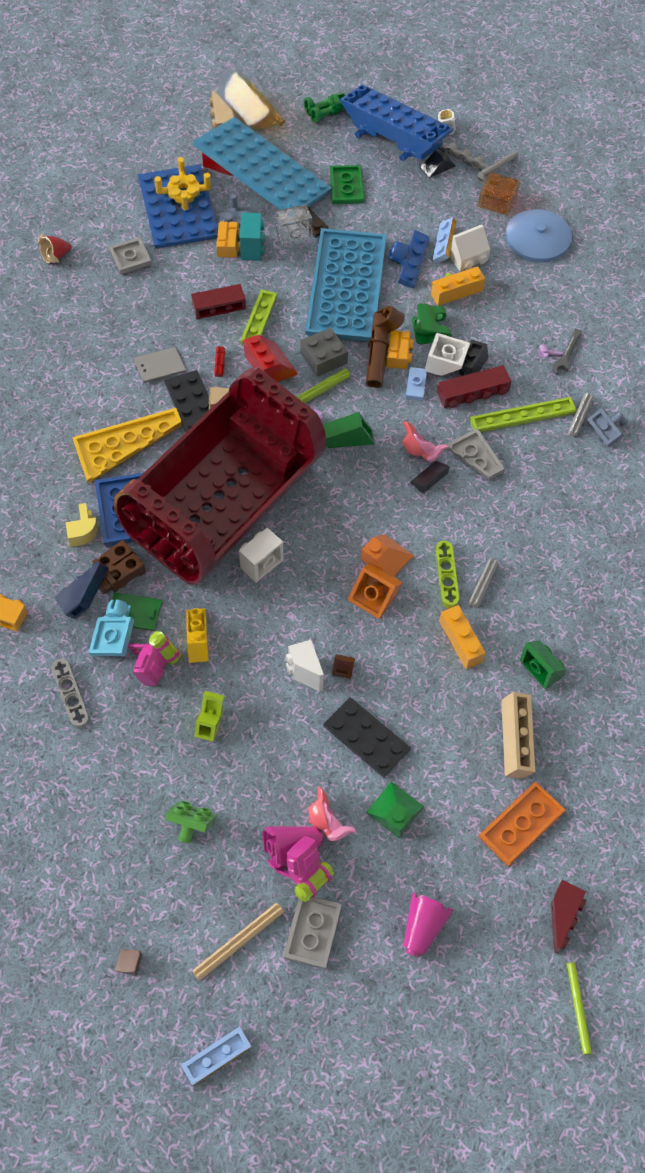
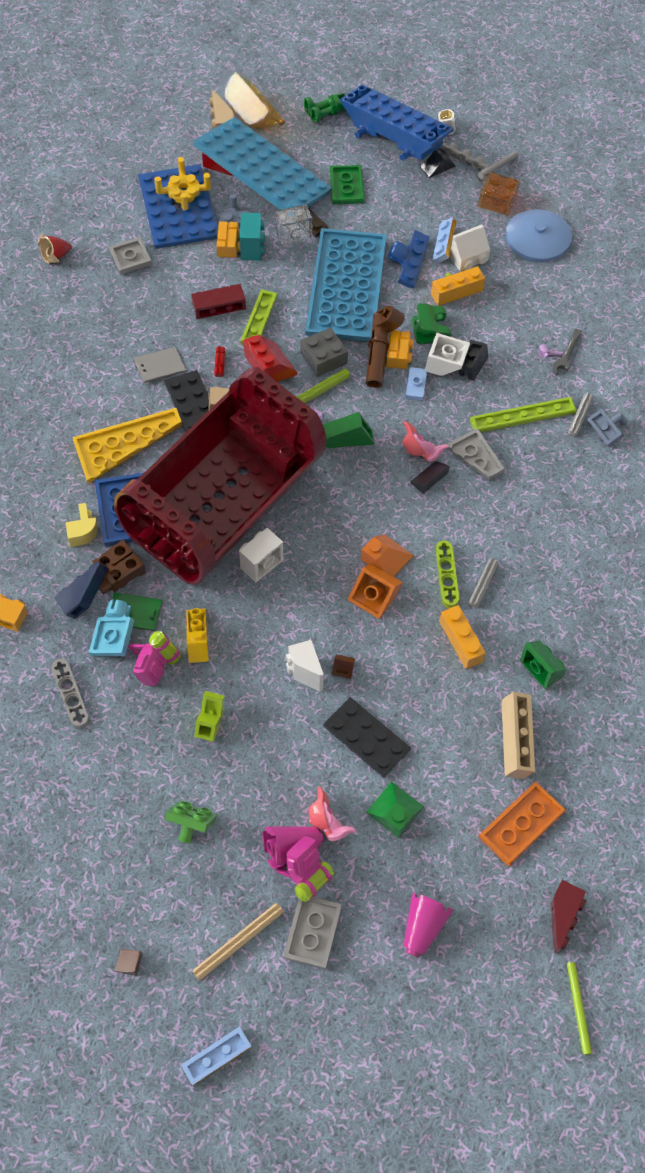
(473, 387): dark red brick -> none

